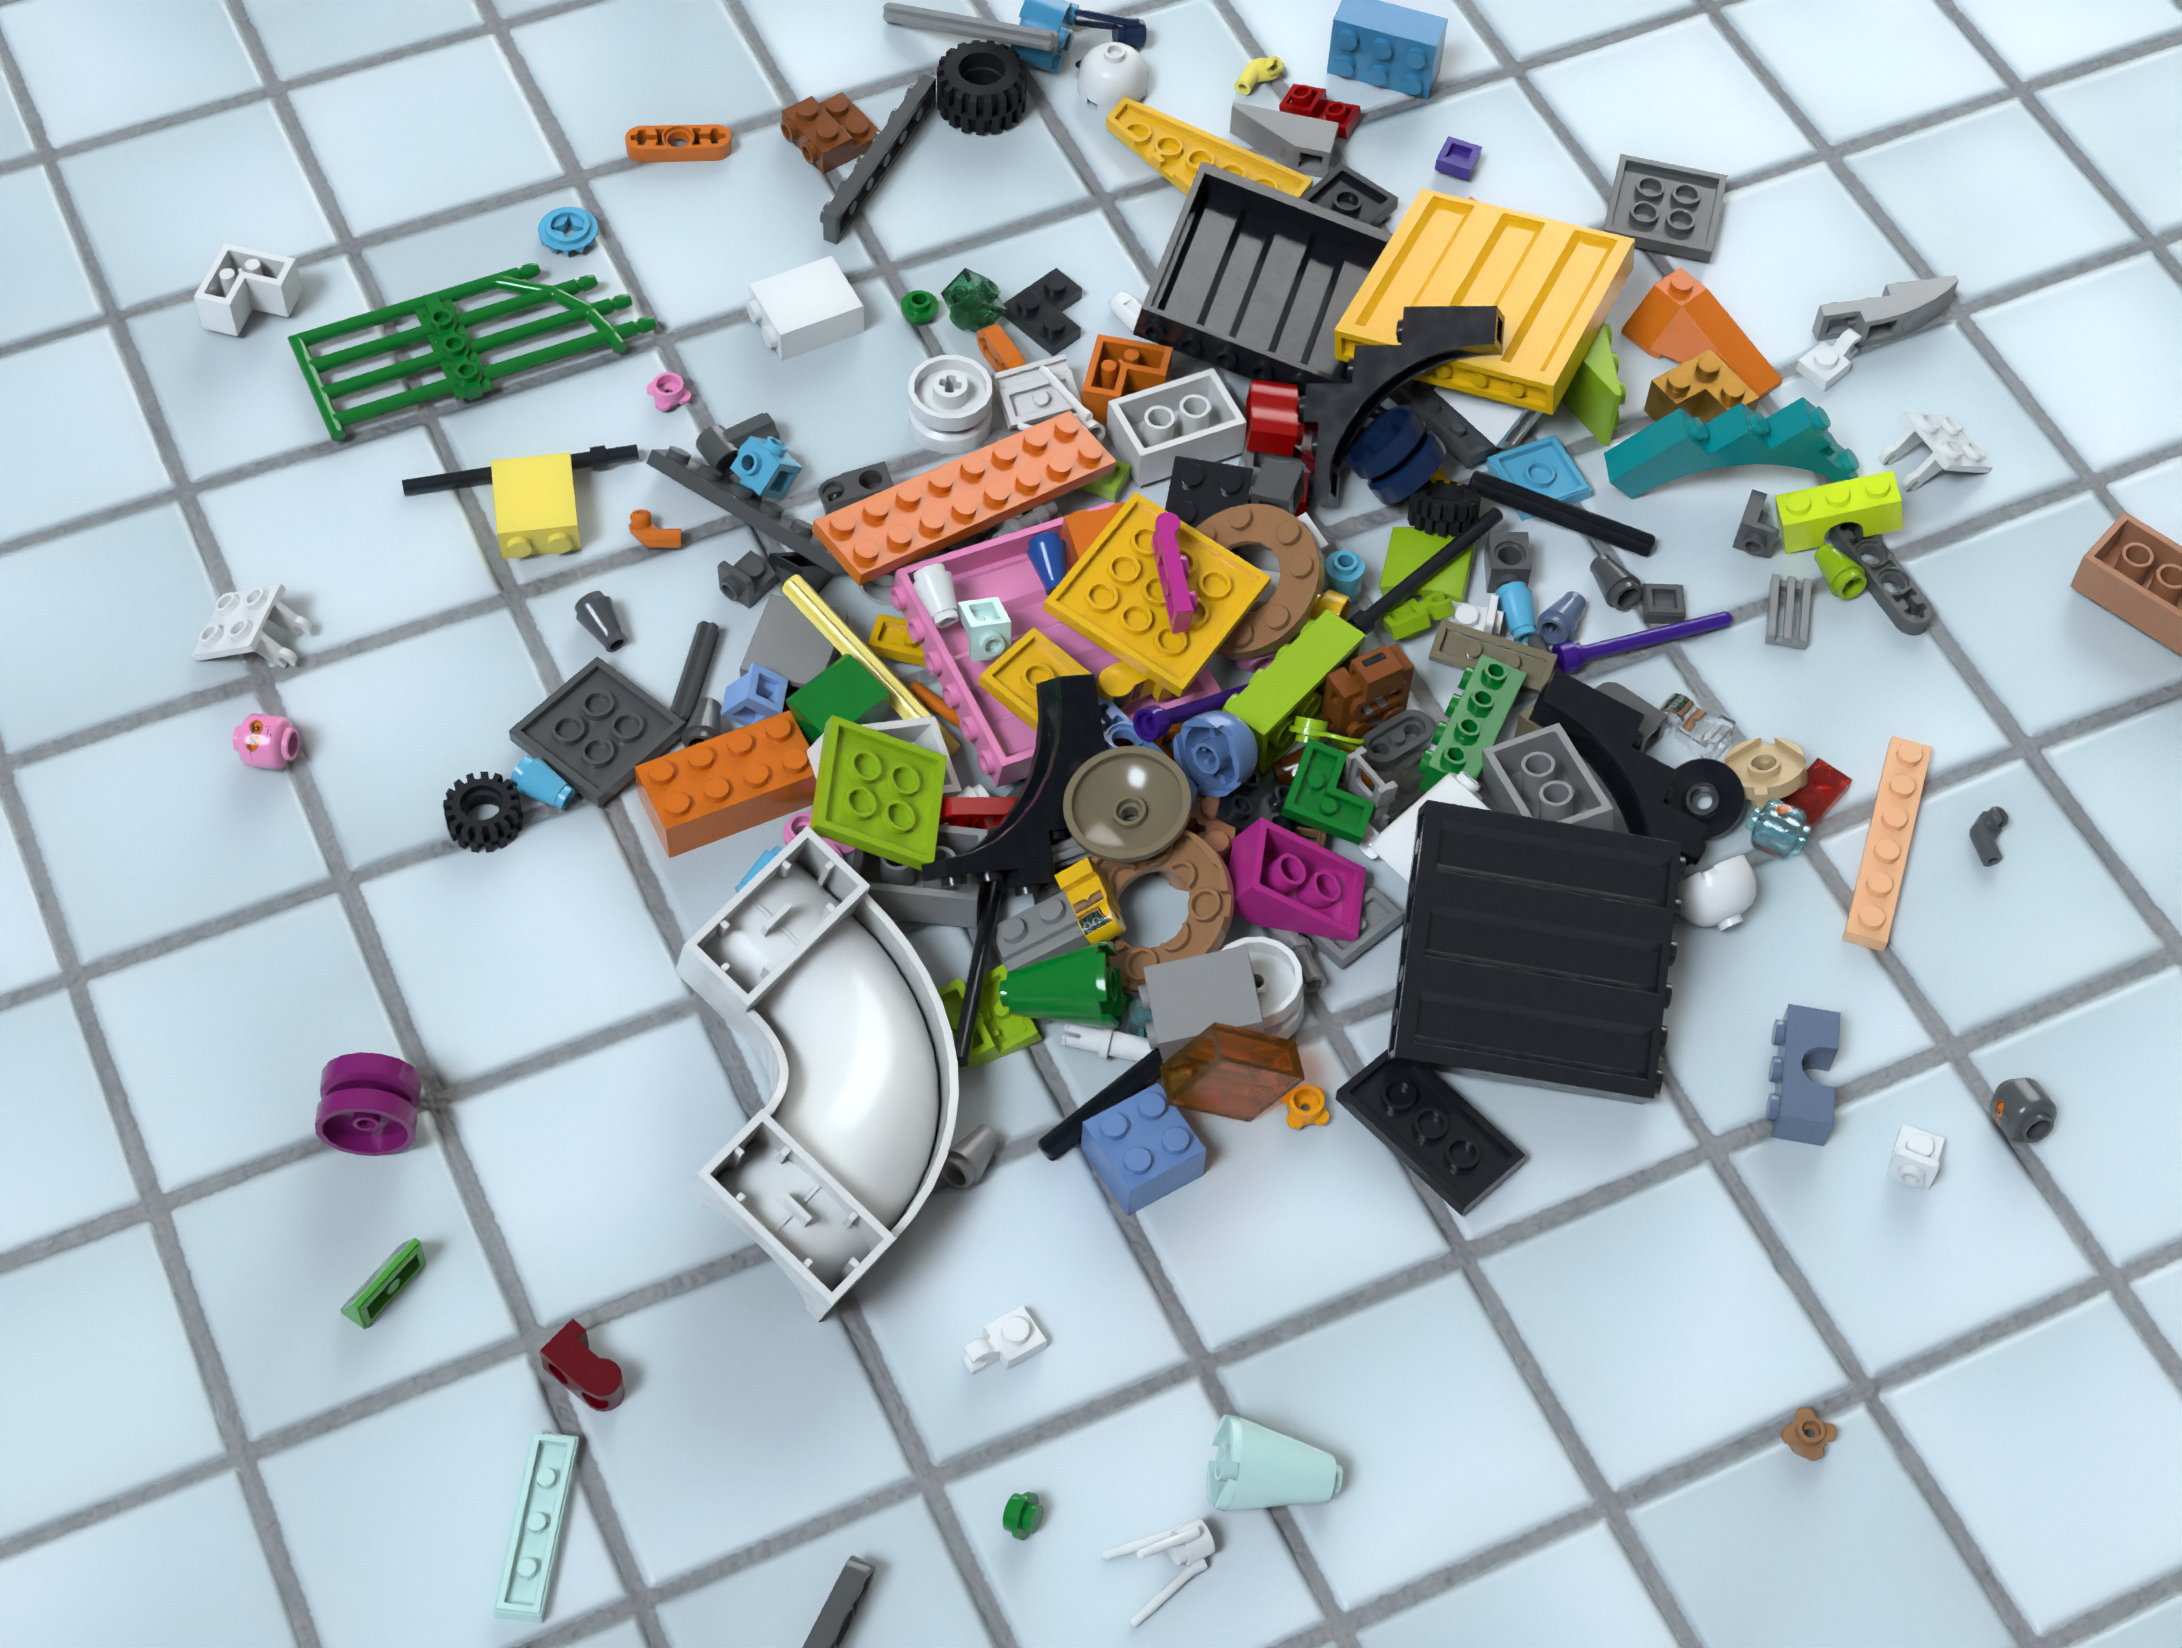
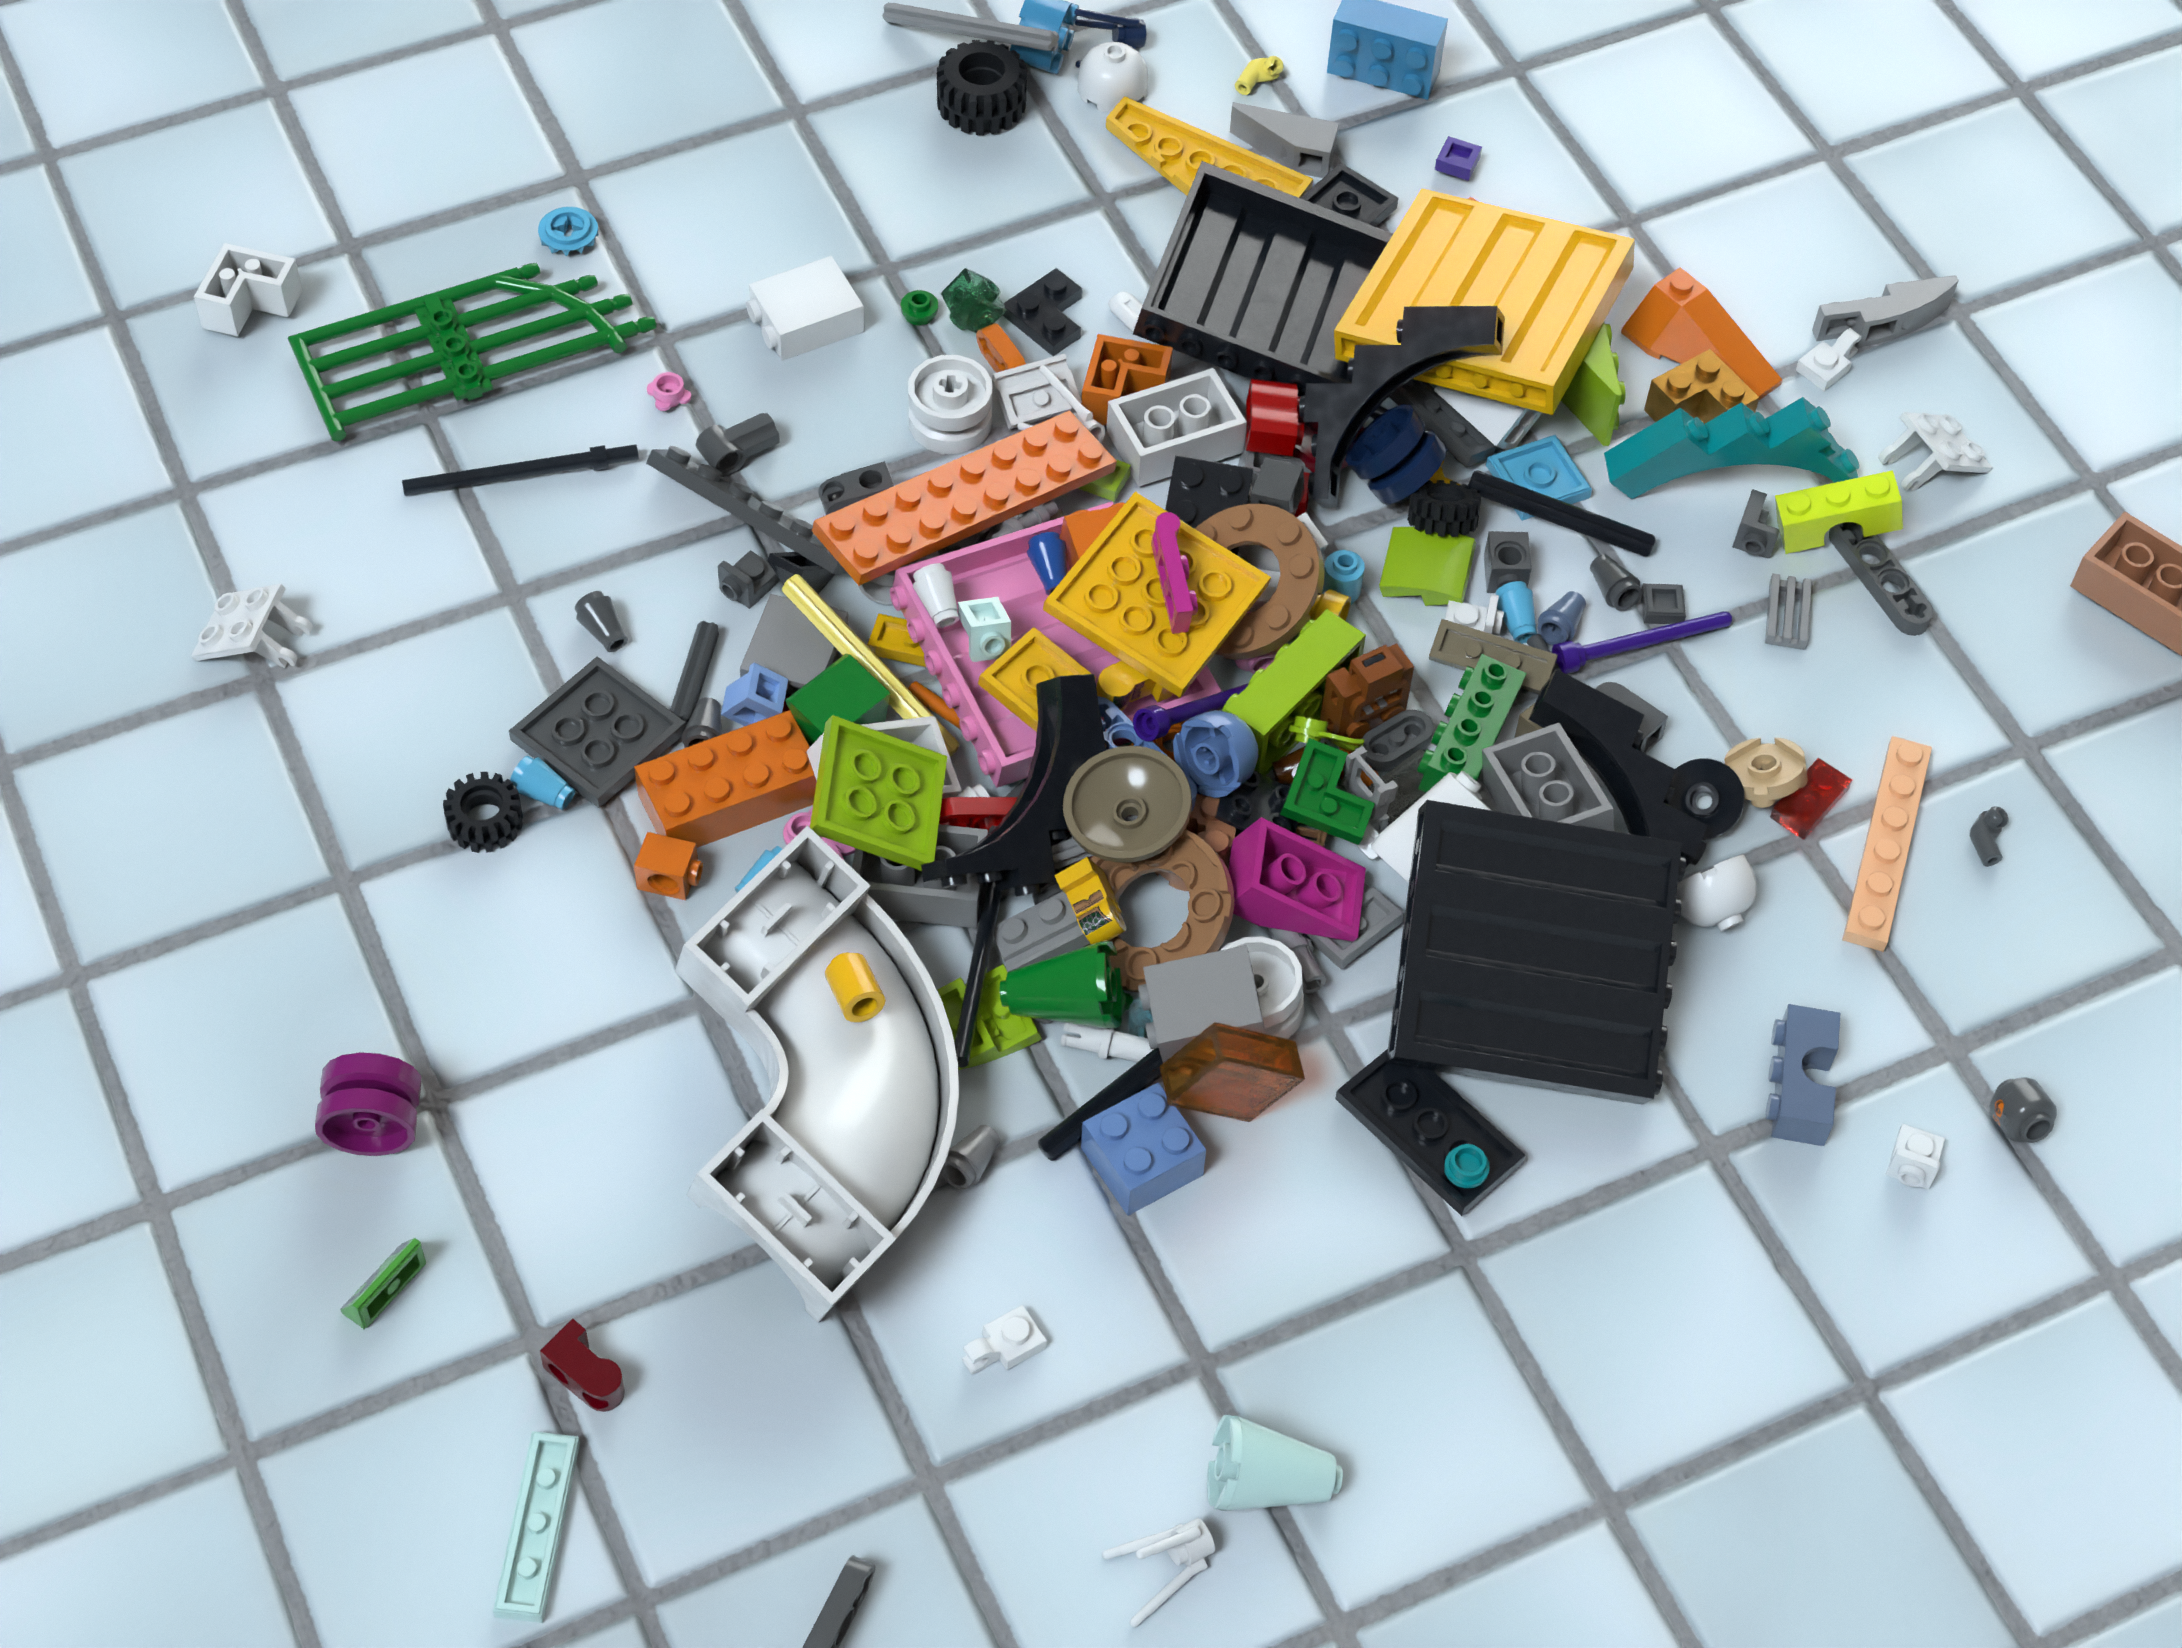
(266, 741): bright pink head -> none
(535, 505): light yellow brick -> none
(650, 535): orange arm -> none
(667, 133): orange beam -> none
(667, 866): none -> orange brick
(765, 467): medium azure brick -> none
(828, 131): dark orange plate -> none
(854, 987): none -> yellow brick
(879, 159): dark grey plate -> none
(1022, 1515): green plate -> none
(1308, 1096): light orange plate -> none
(1313, 103): red slope -> none
(1366, 619): black bar -> none
(1412, 616): lime plate -> none
(1466, 1166): none -> teal plate
(1666, 207): plate -> none
(1694, 729): clear leg -> none
(1778, 829): clear light blue head -> none
(1805, 1446): medium nougat plate -> none
(1840, 572): lime cone -> none

